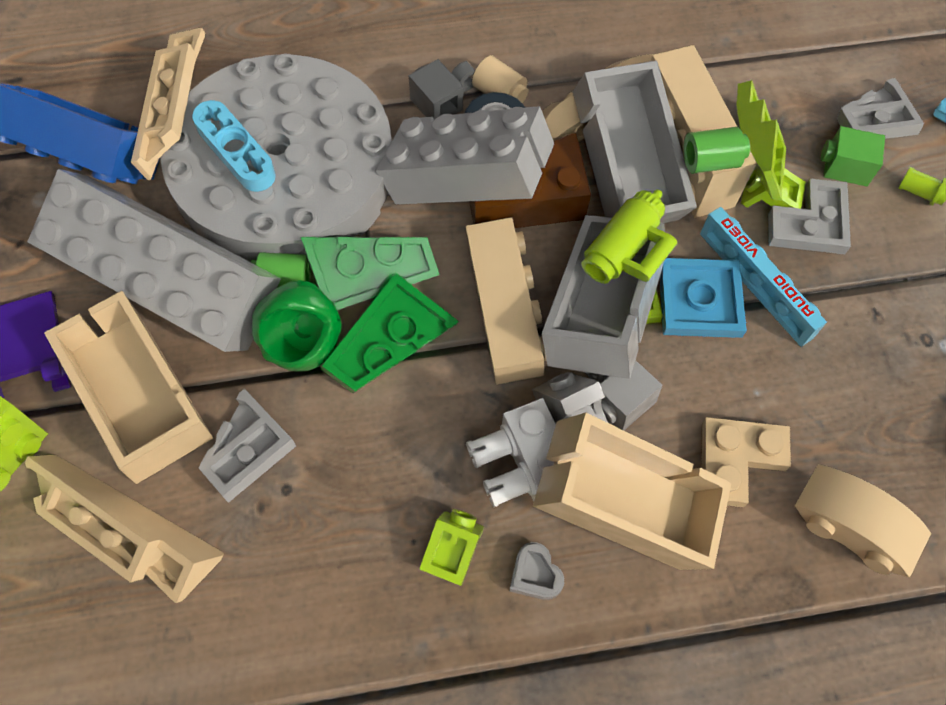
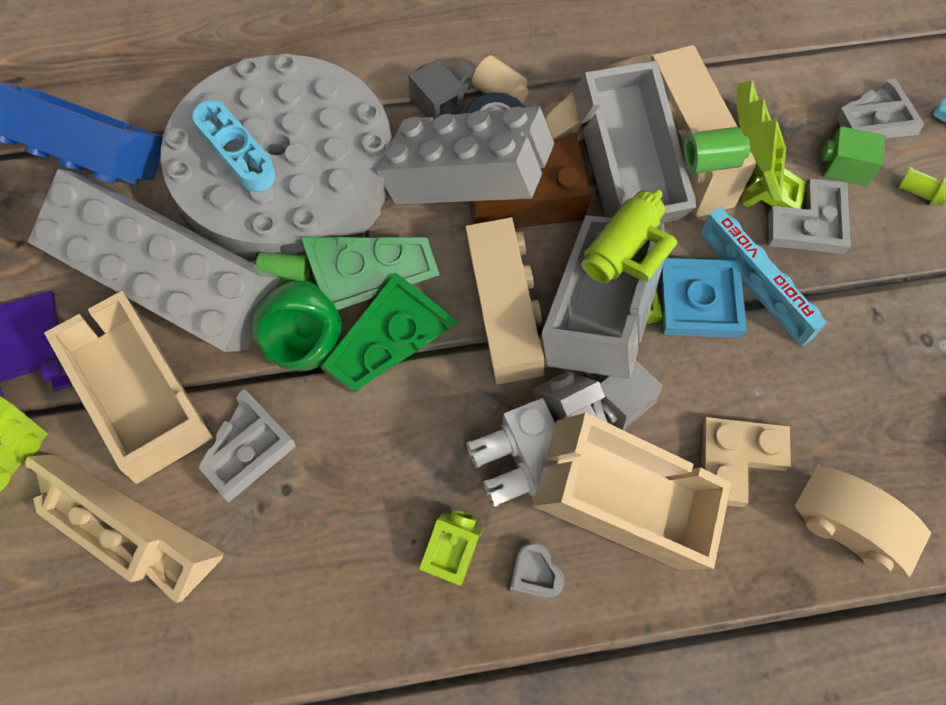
(166, 99): tan wedge -> none

